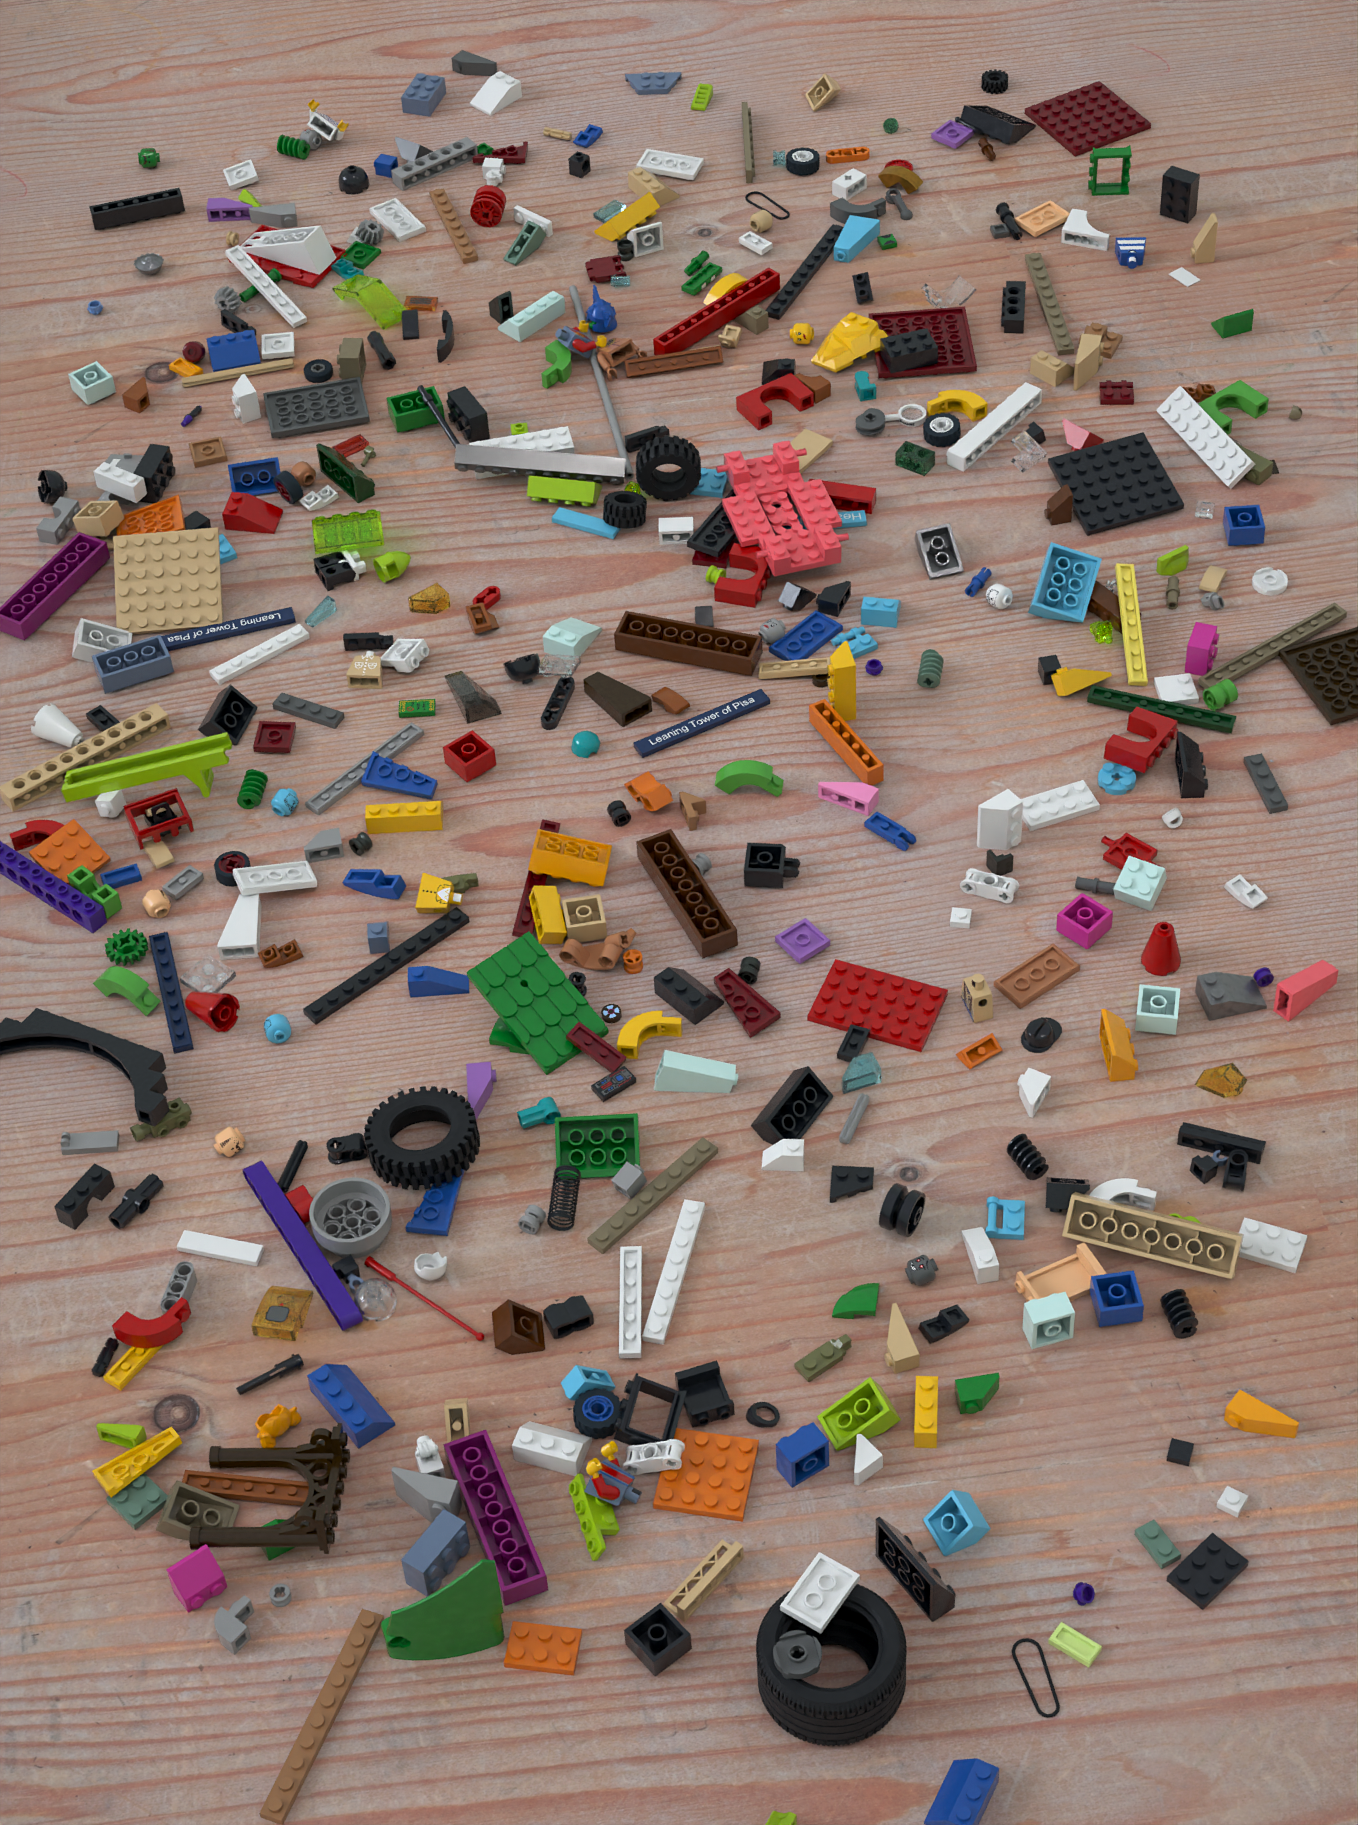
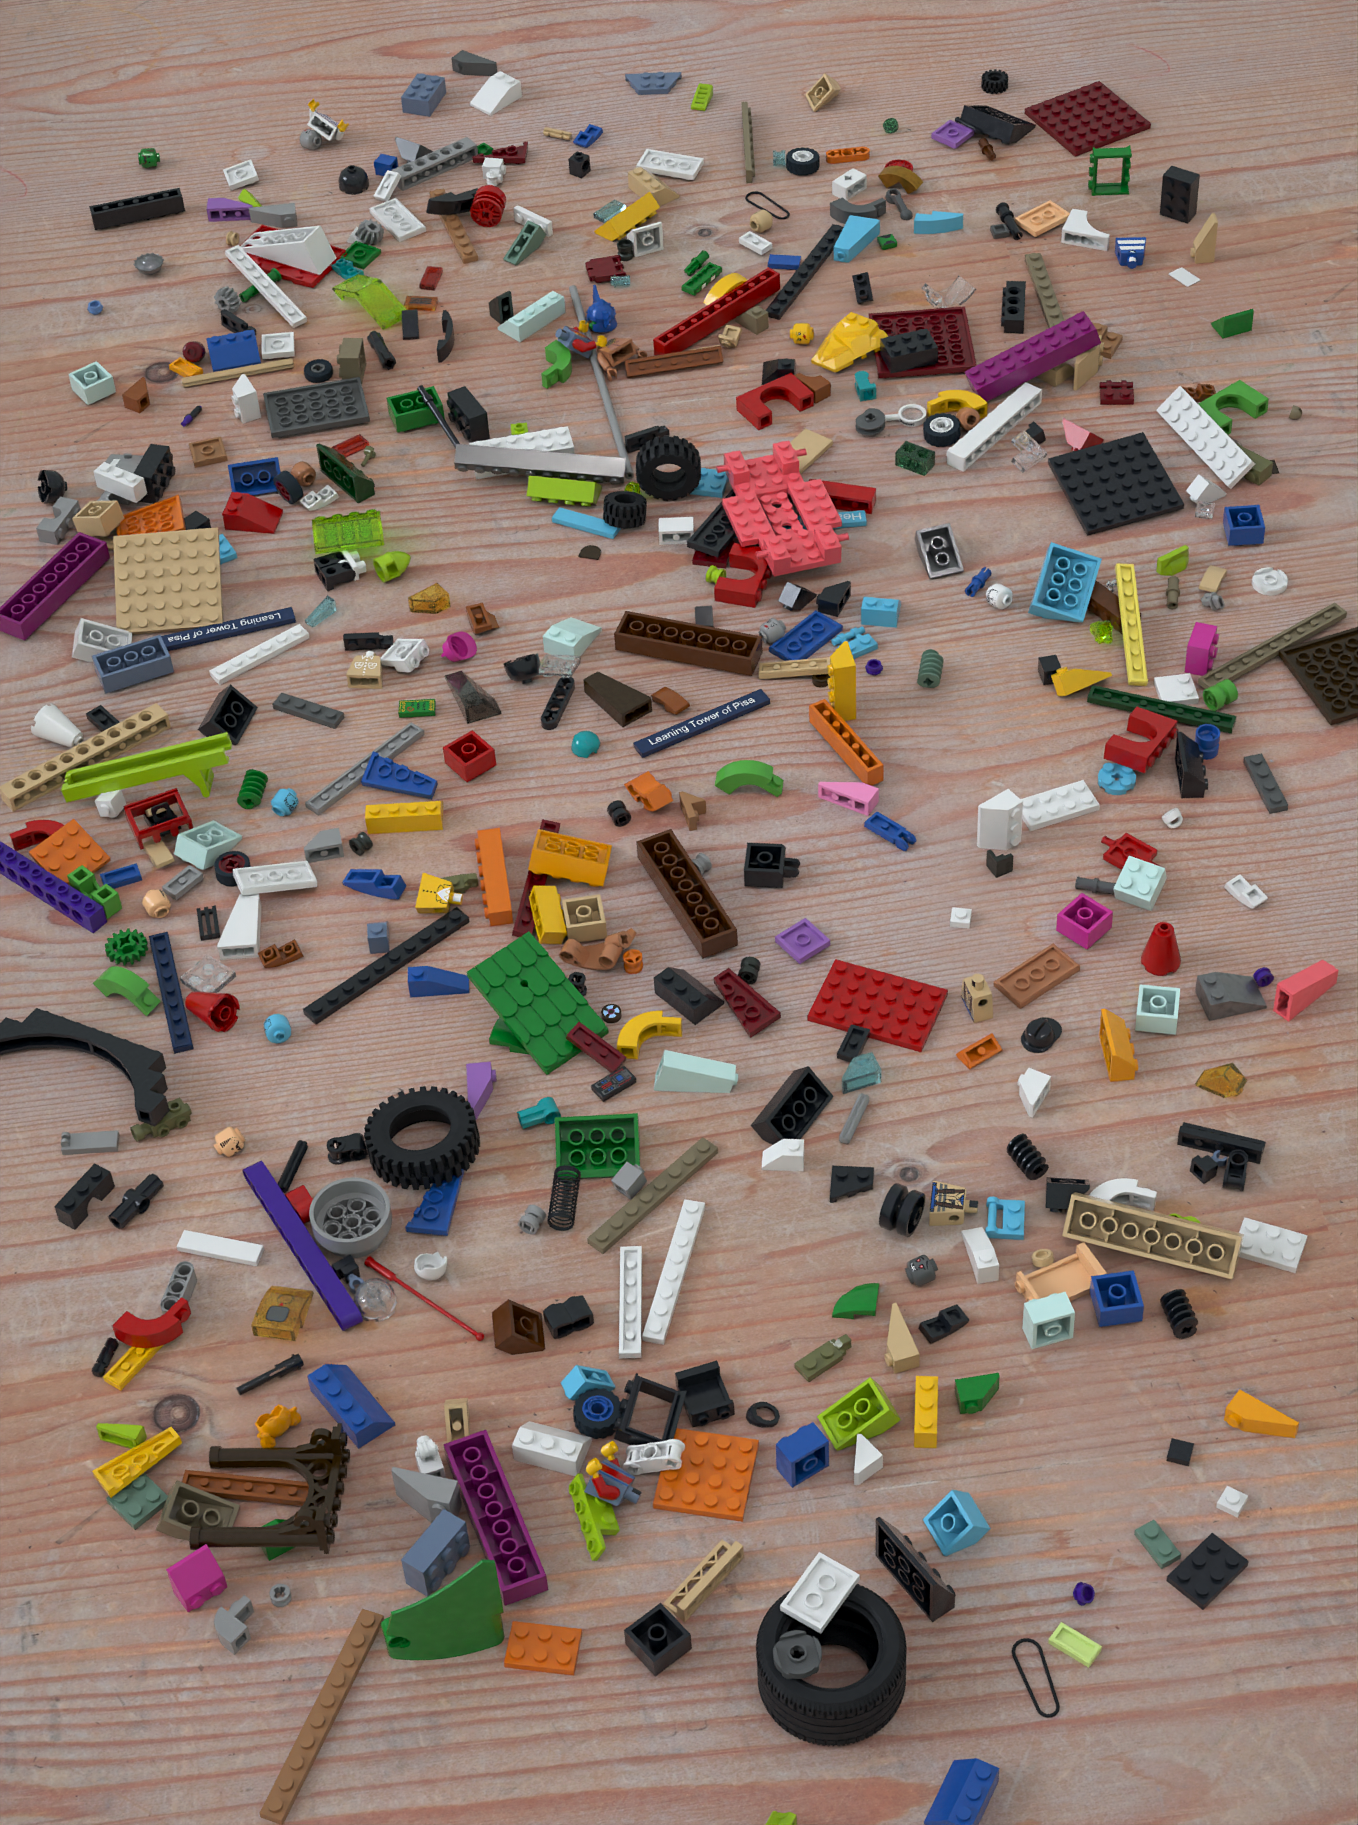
(205, 844): none -> light aqua slope
(206, 912): none -> black tile
(274, 737): dark red plate -> none
(293, 147): green piece -> none
(387, 186): none -> white plate
(431, 278): none -> clear red tile
(450, 203): none -> black slope
(459, 647): none -> dark pink piece
(488, 597): red beam -> none
(495, 877): none -> orange brick
(590, 552): none -> dark brown piece
(784, 262): none -> blue tile
(937, 222): none -> medium azure slope
(949, 1205): none -> torso
(968, 418): none -> nougat head
(989, 885): white piece -> none
(1033, 357): none -> magenta brick
(1042, 1258): none -> tan tile
(1060, 507): reddish brown slope -> none
(1204, 490): none -> white slope
(1208, 739): none -> blue wheel

